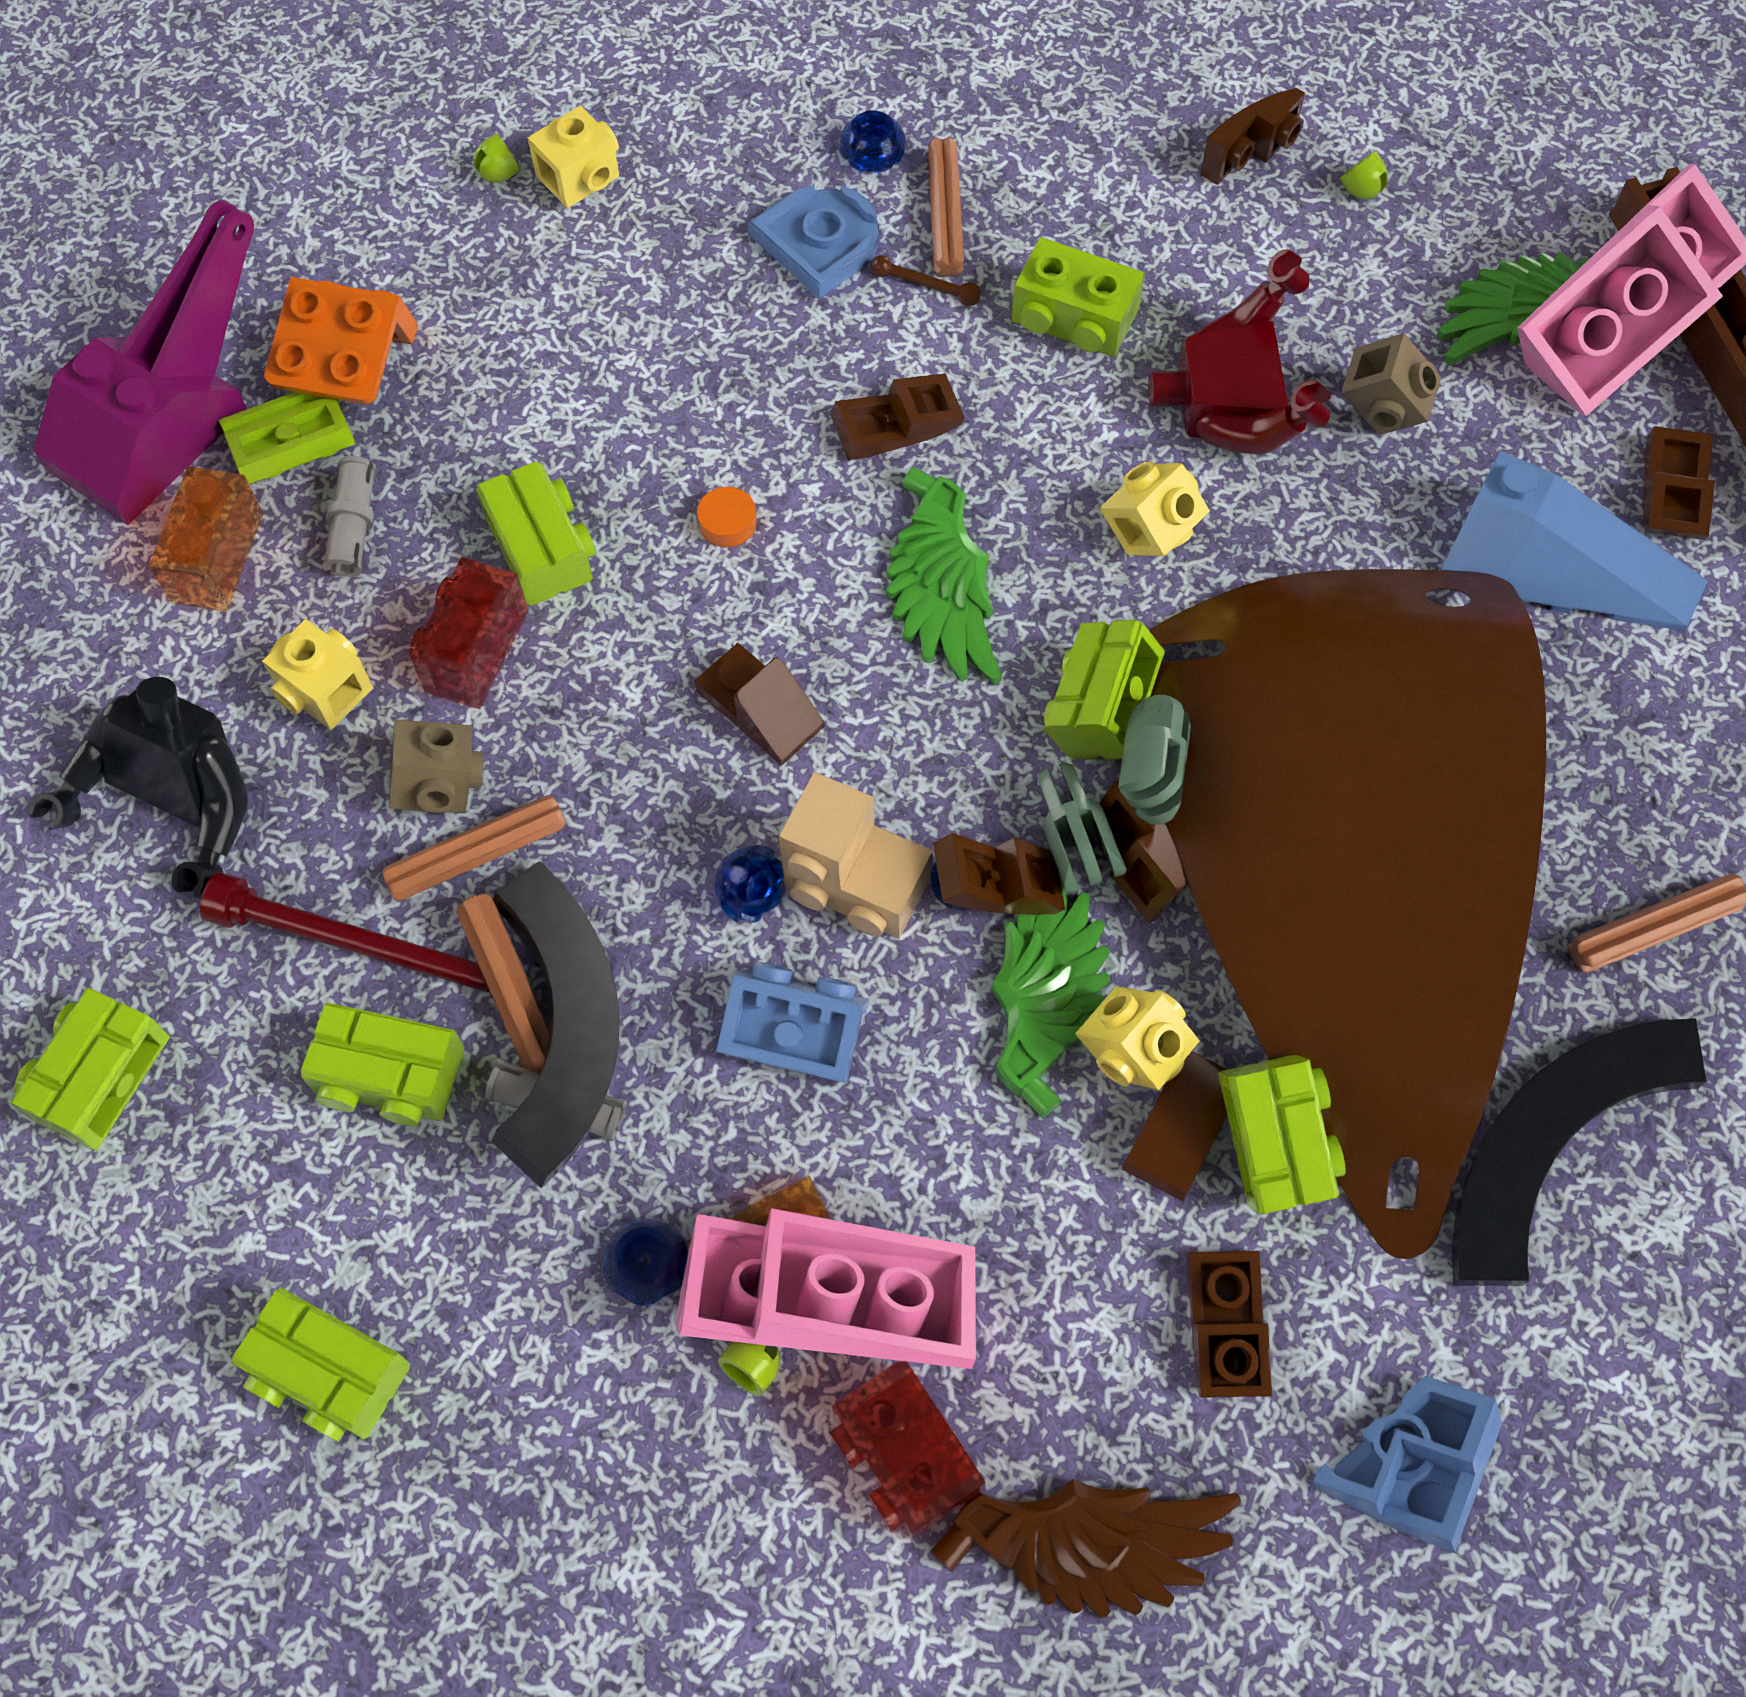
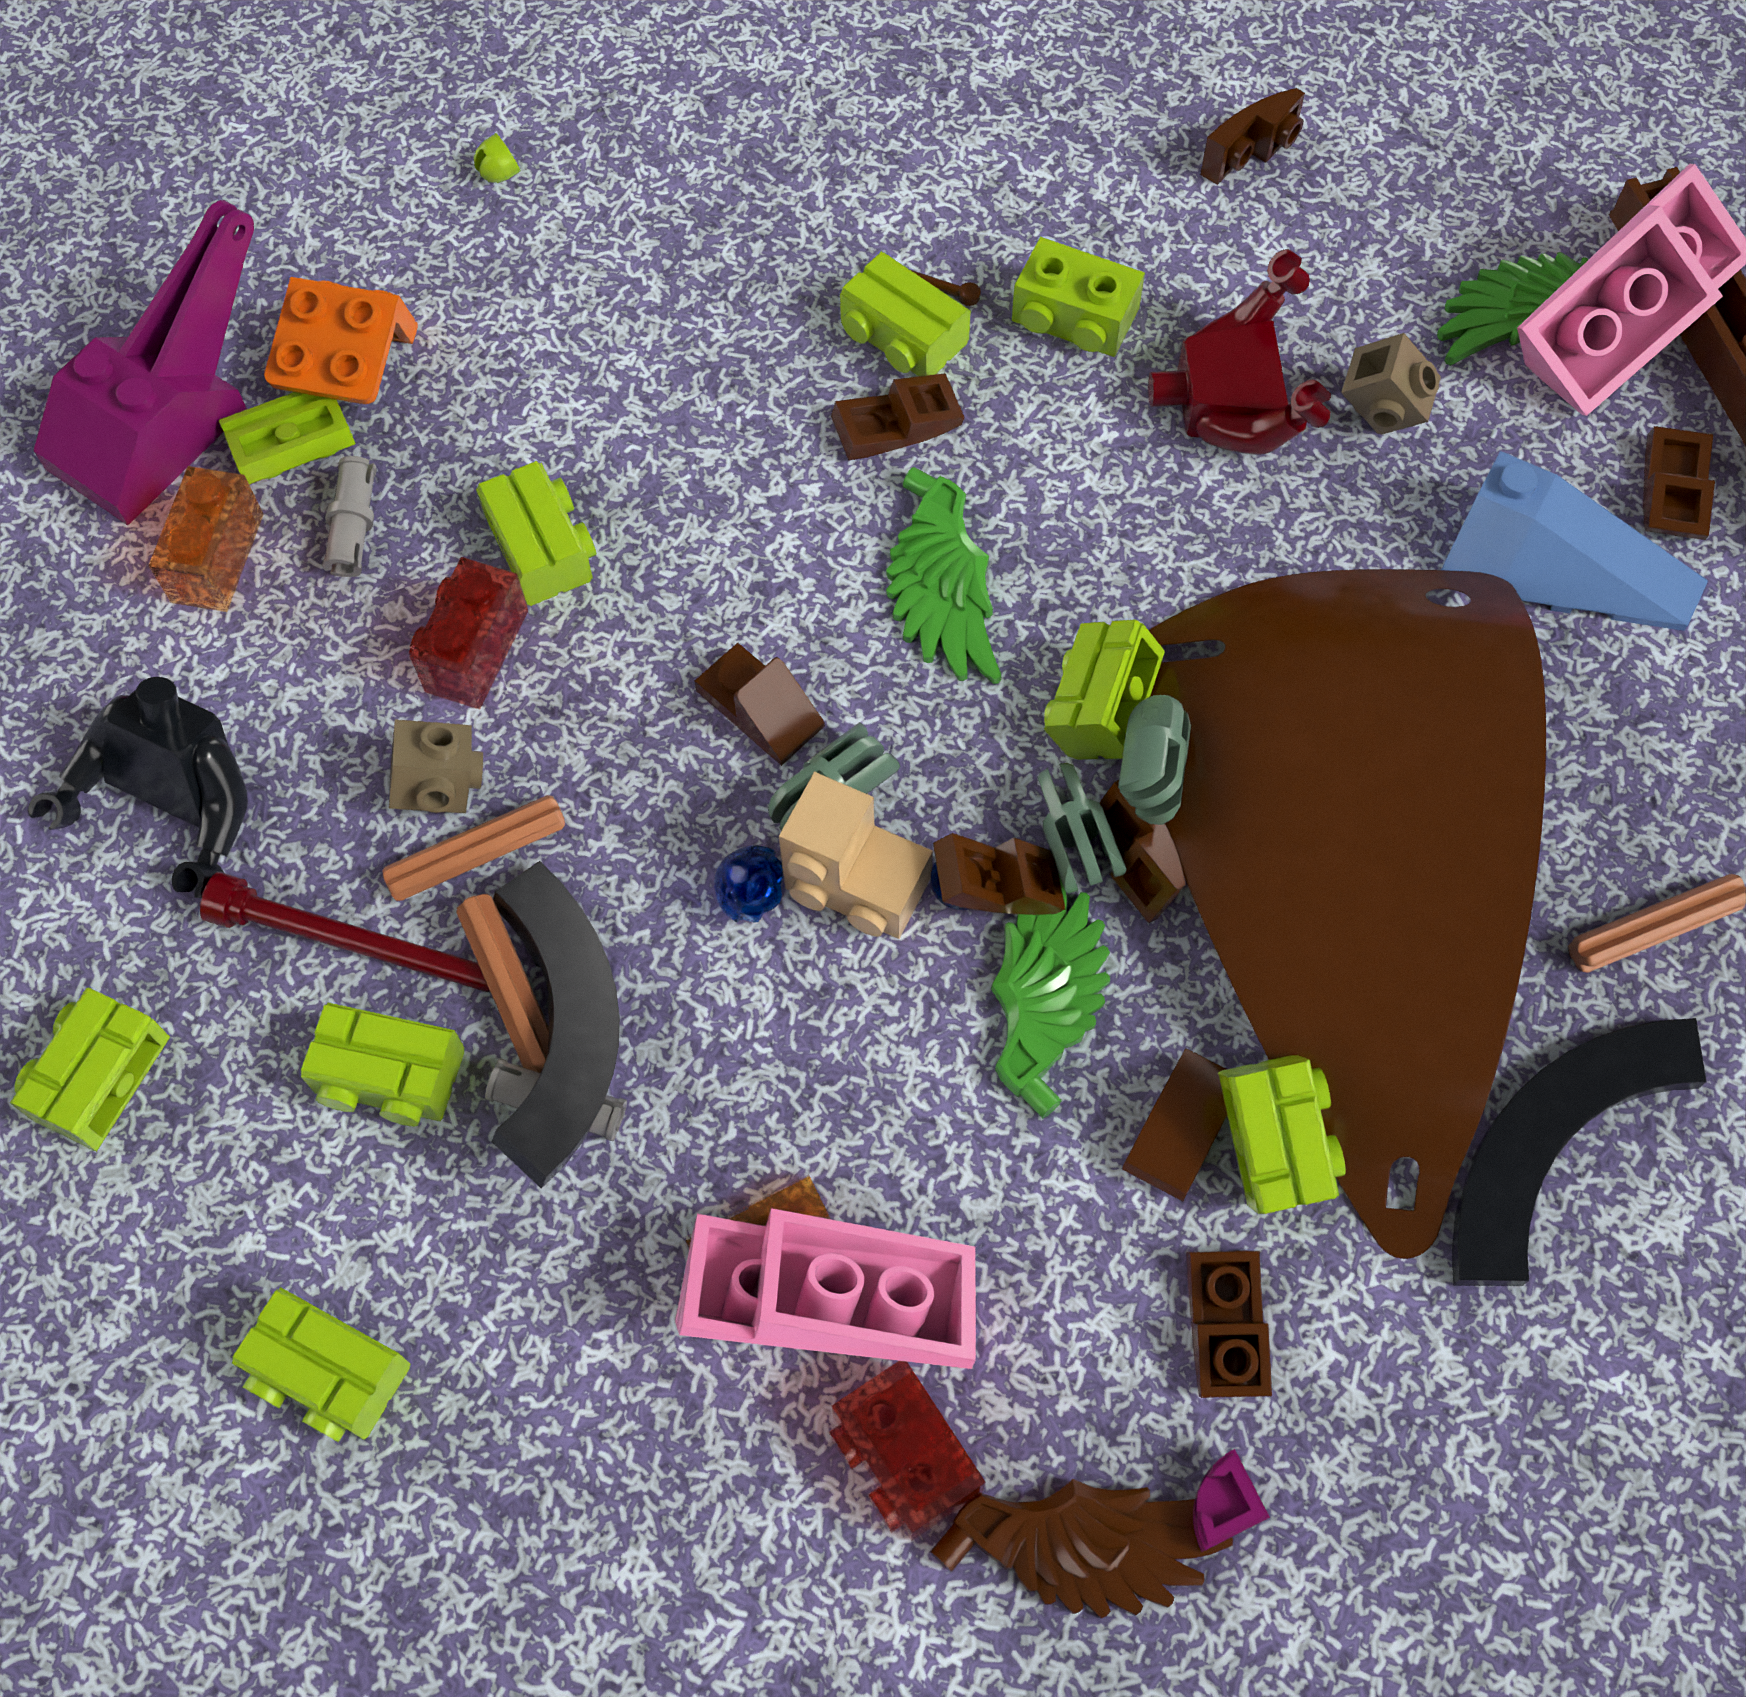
(317, 673): light yellow brick -> none
(574, 156): light yellow brick -> none
(651, 1282): clear blue plate -> none
(727, 516): orange tile -> none
(751, 1365): lime hinge -> none
(792, 1021): medium blue bracket -> none
(819, 235): medium blue tile -> none
(850, 759): none -> sand green arm
(872, 142): clear blue plate -> none
(903, 317): none -> lime brick
(945, 207): nougat axle -> none
(1138, 1037): light yellow brick -> none
(1155, 509): light yellow brick -> none
(1225, 1502): none -> magenta tile
(1366, 177): lime hinge -> none
(1420, 1462): medium blue slope -> none

